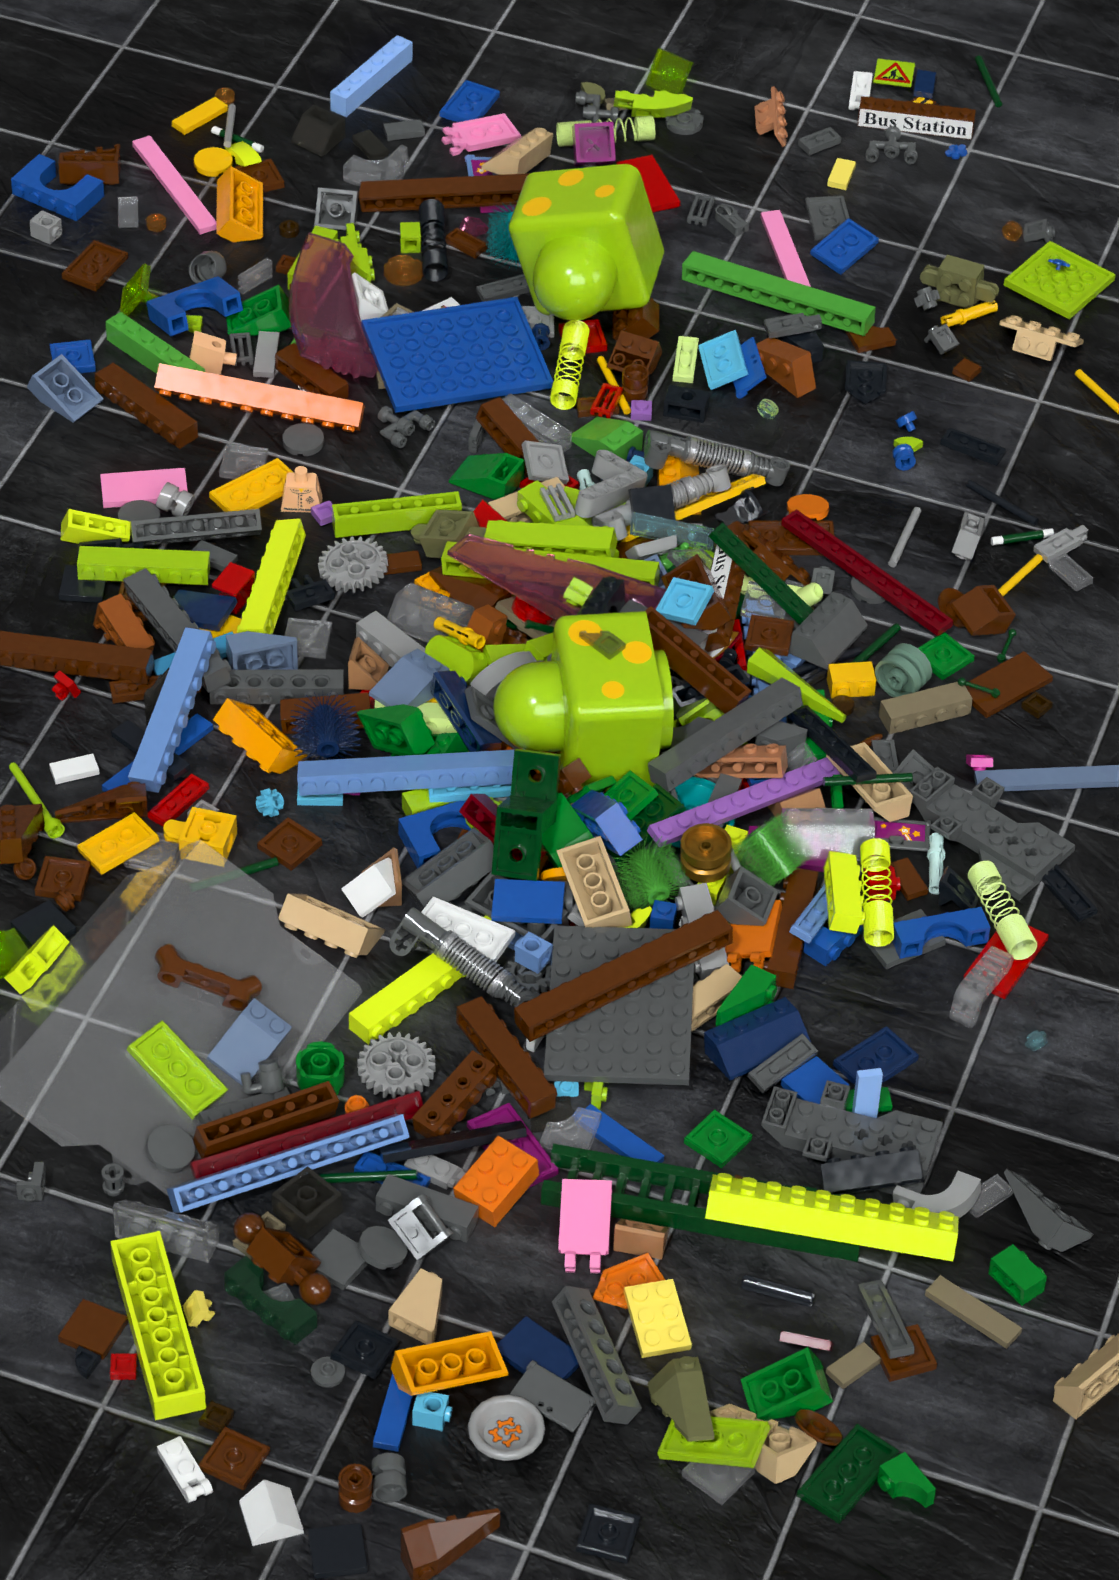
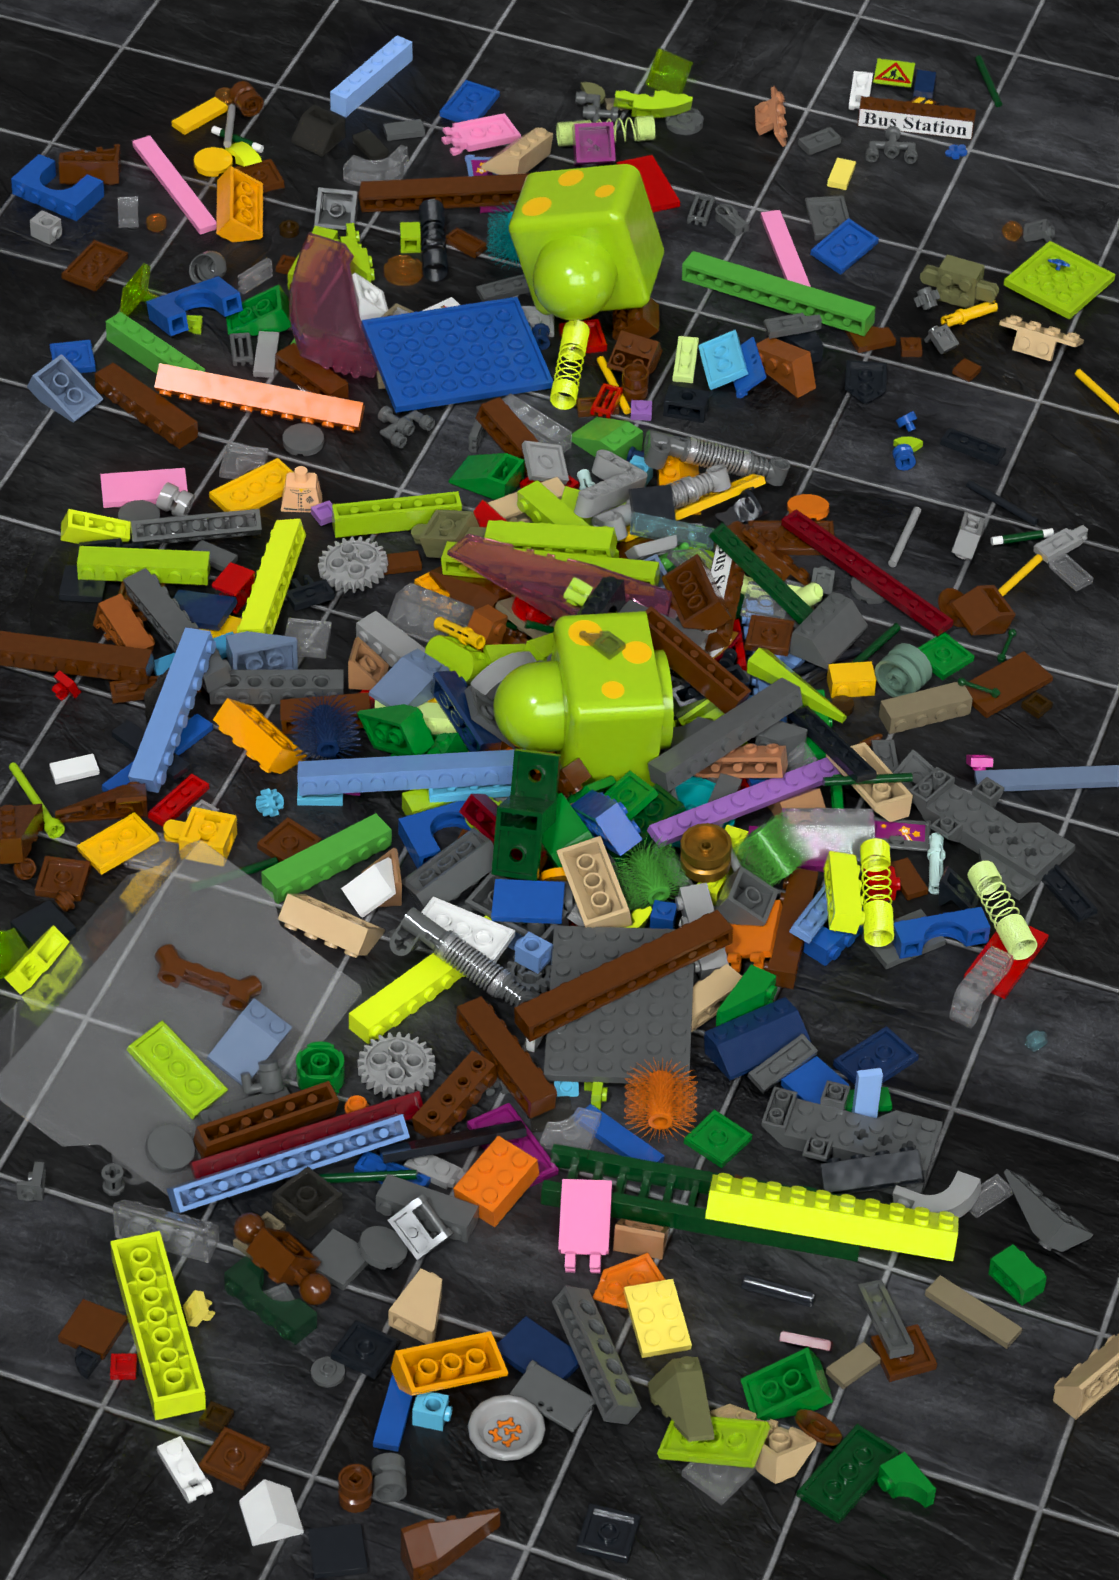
(210, 353): light nougat torso -> none
(246, 98): none -> reddish brown wheel
(327, 857): none -> bright green brick
(473, 226): clear pink slope -> none
(553, 492): light grey tile -> none
(660, 1100): none -> orange piece
(685, 601): medium azure tile -> none
(767, 408): clear light blue tile -> none
(910, 346): none -> reddish brown plate

